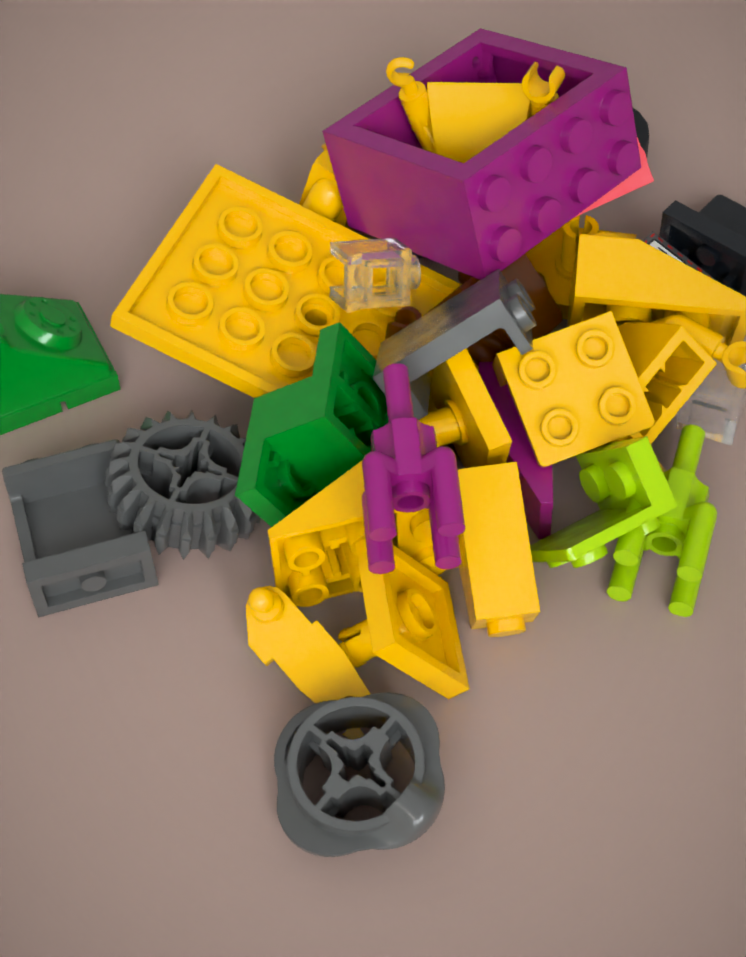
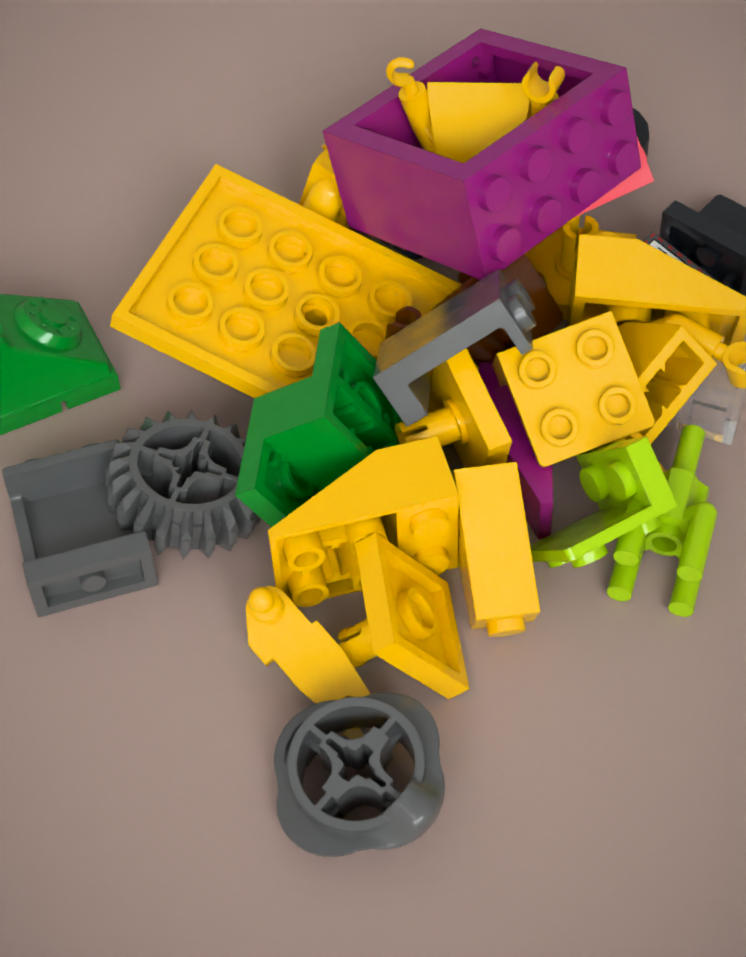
(359, 260): clear window -> none
(409, 475): magenta plant -> none

